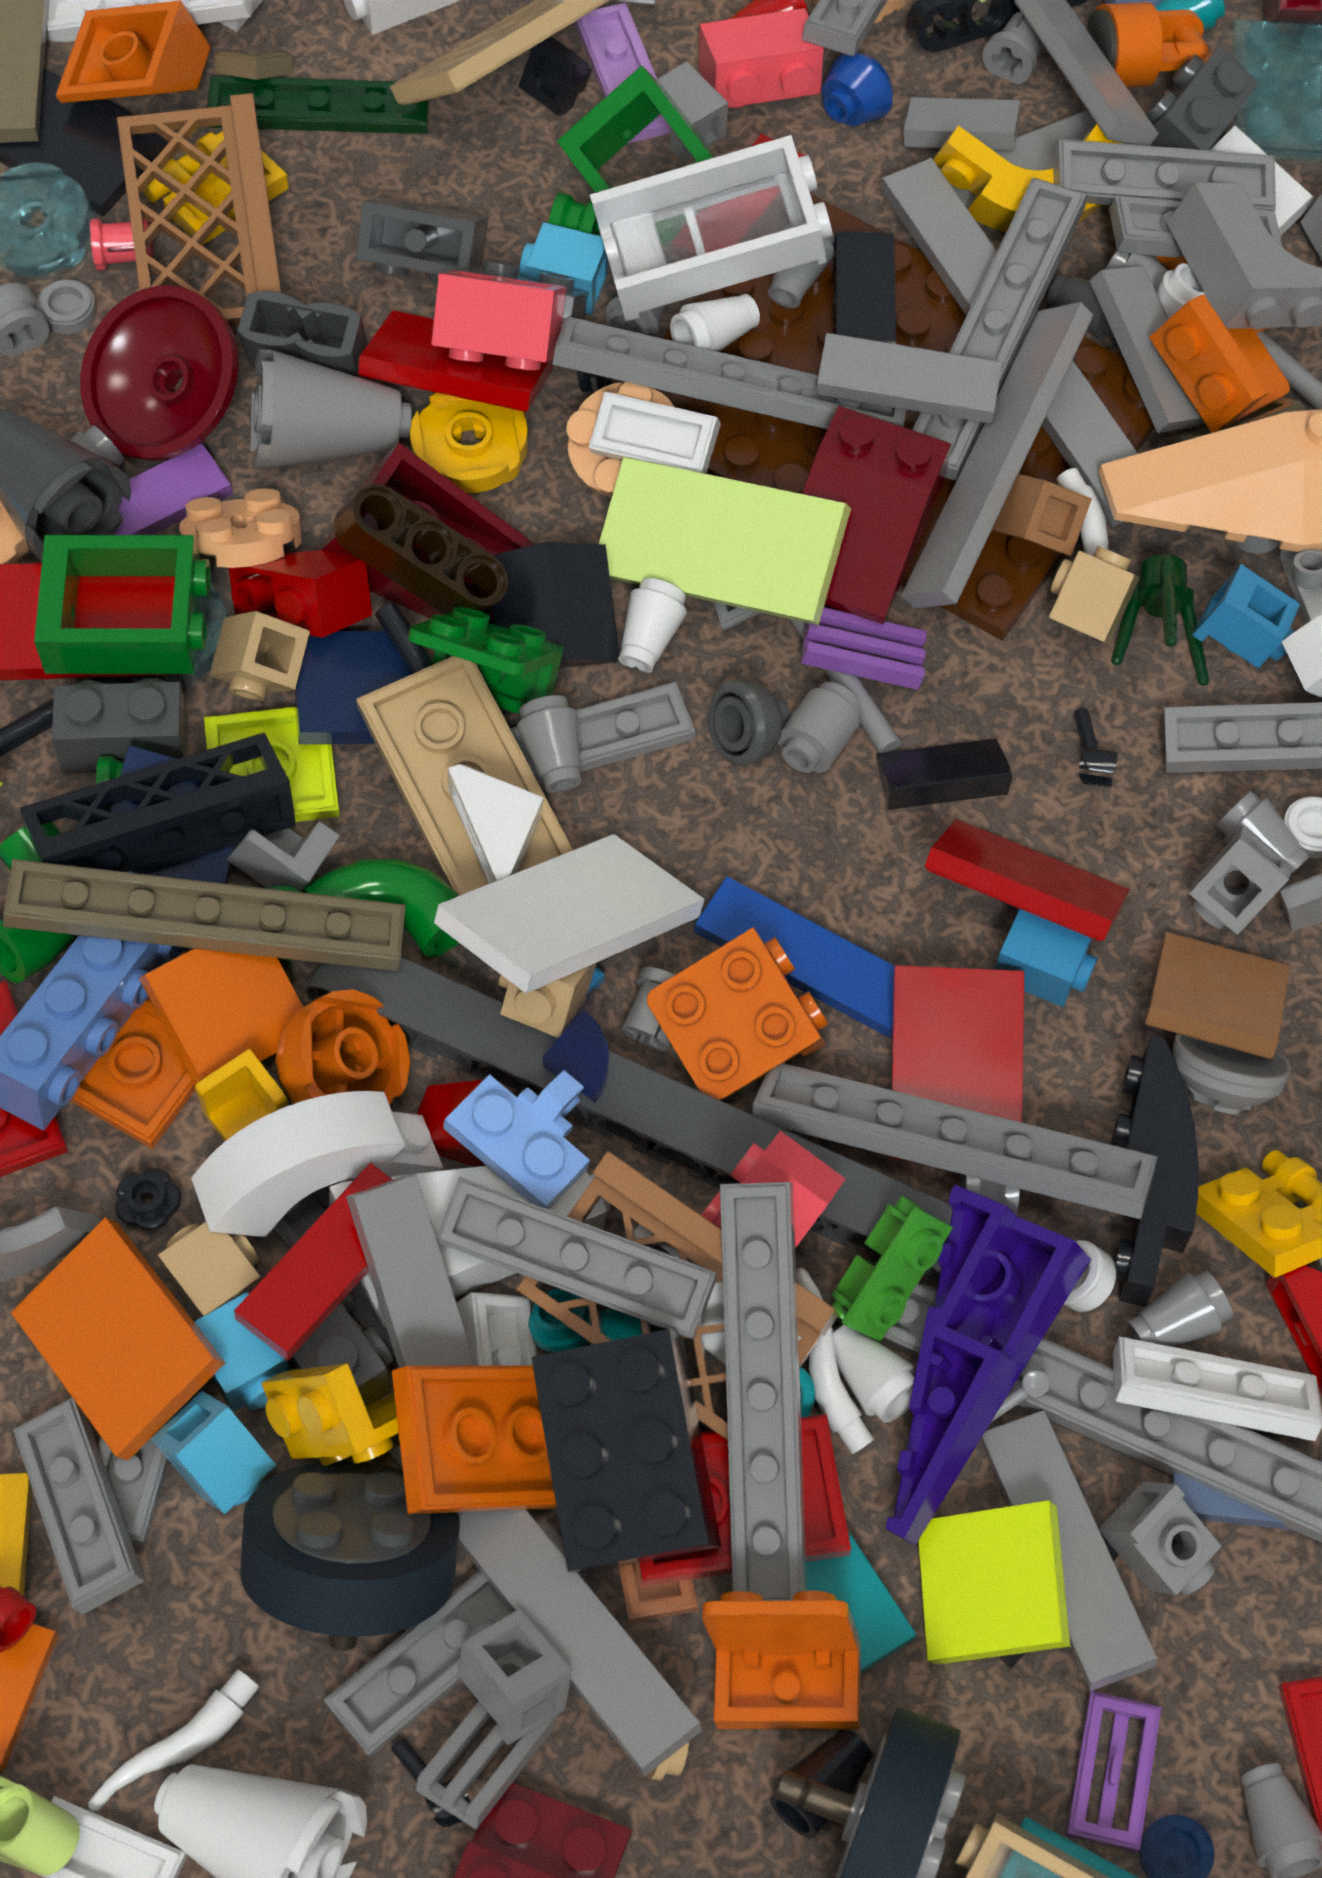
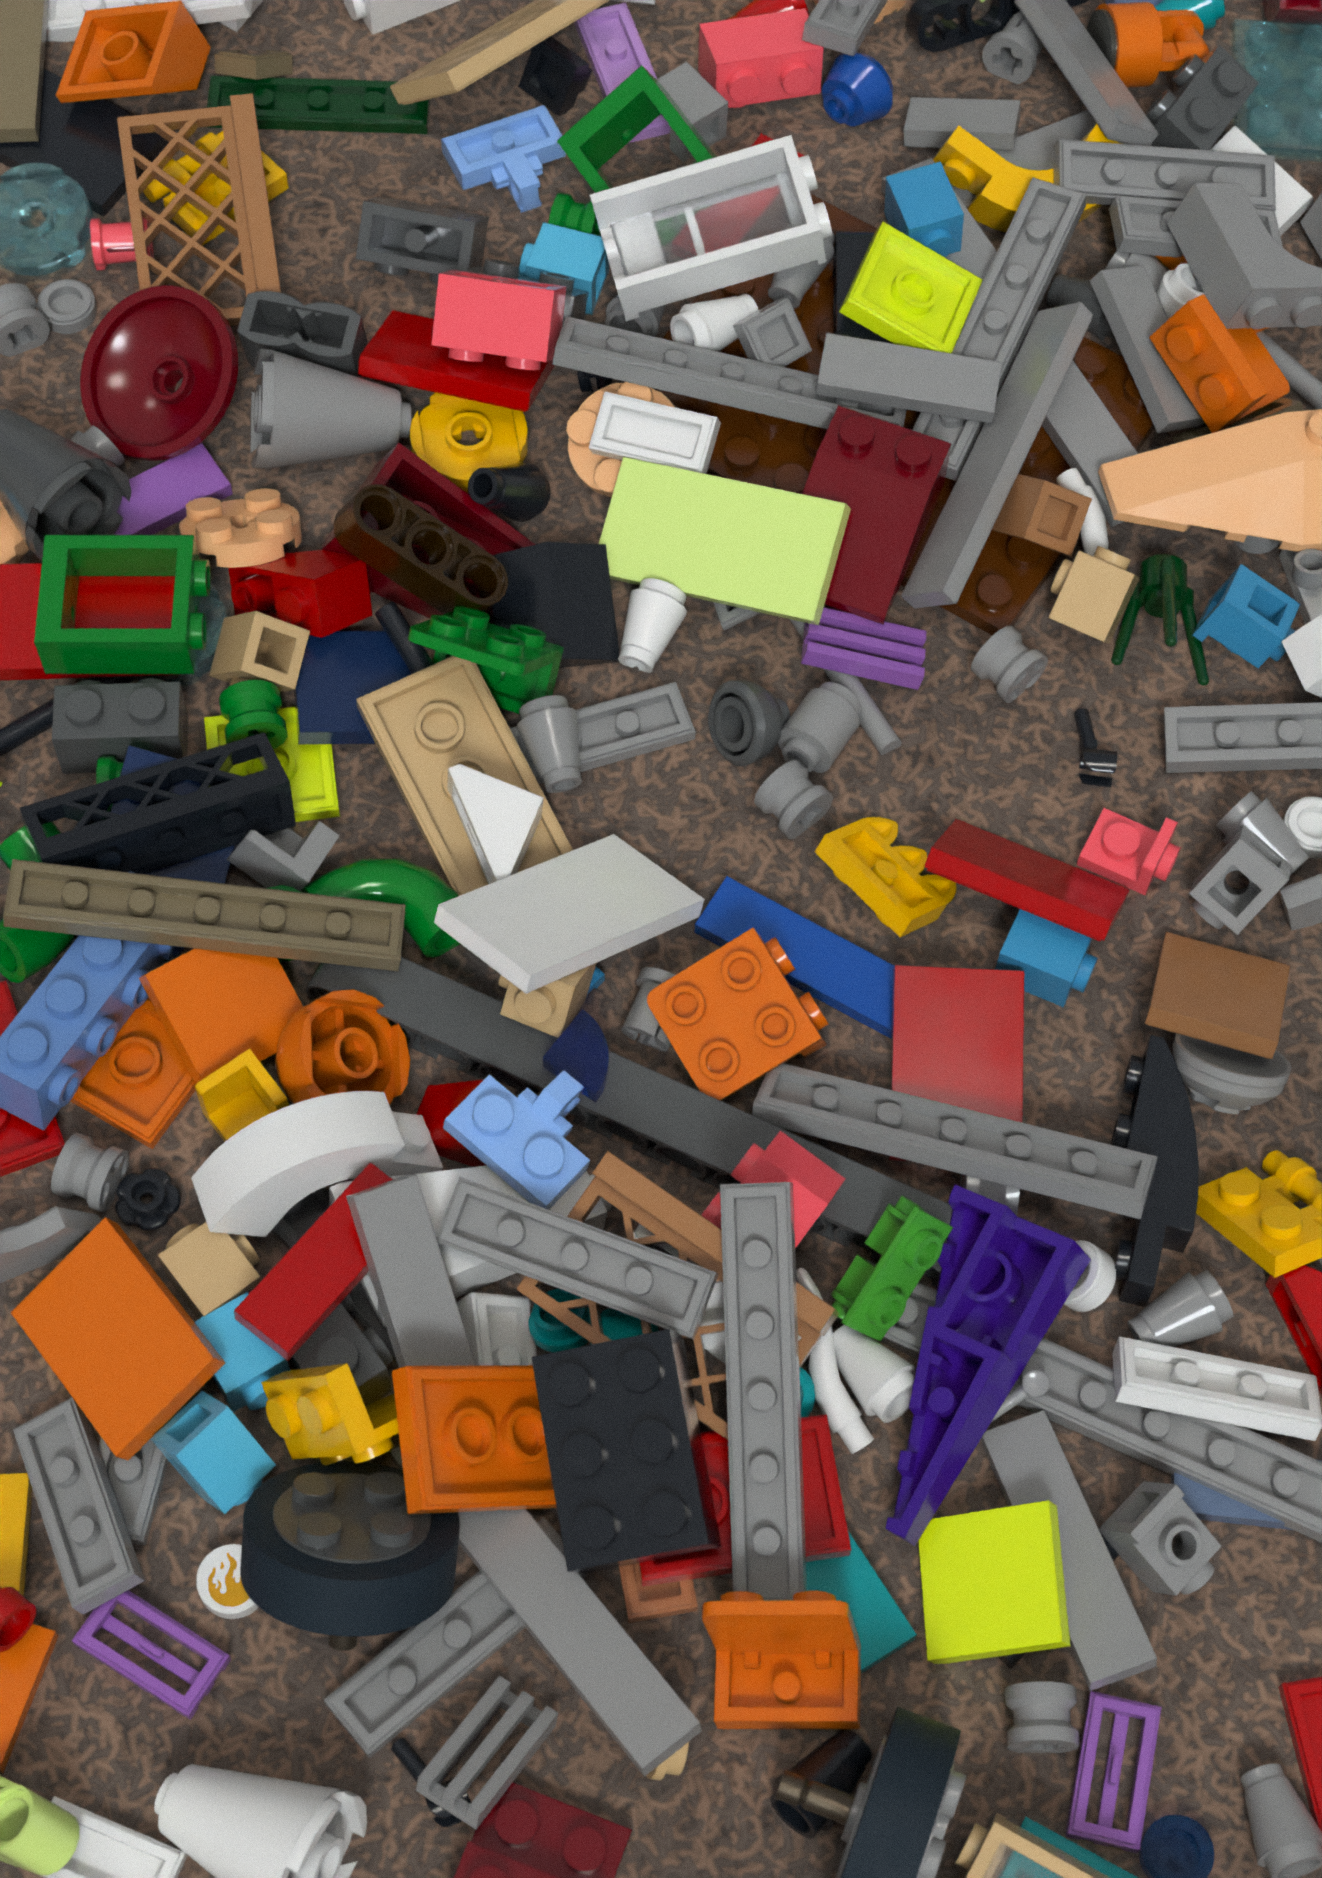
(89, 1171): none -> light grey wheel
(200, 1682): none -> medium lavender tile
(200, 1733): white animal -> none
(221, 1584): none -> white tile
(252, 710): none -> green wheel
(507, 154): none -> light blue hinge
(511, 490): none -> black cone
(514, 1674): light grey brick -> none
(773, 334): none -> light grey tile
(793, 799): none -> light grey wheel
(886, 875): none -> yellow plate
(910, 293): none -> neon yellow tile
(925, 208): none -> dark azure brick
(944, 773): black slope -> none
(1008, 663): none -> light grey wheel
(1041, 1717): none -> light grey wheel
(1129, 851): none -> coral bracket

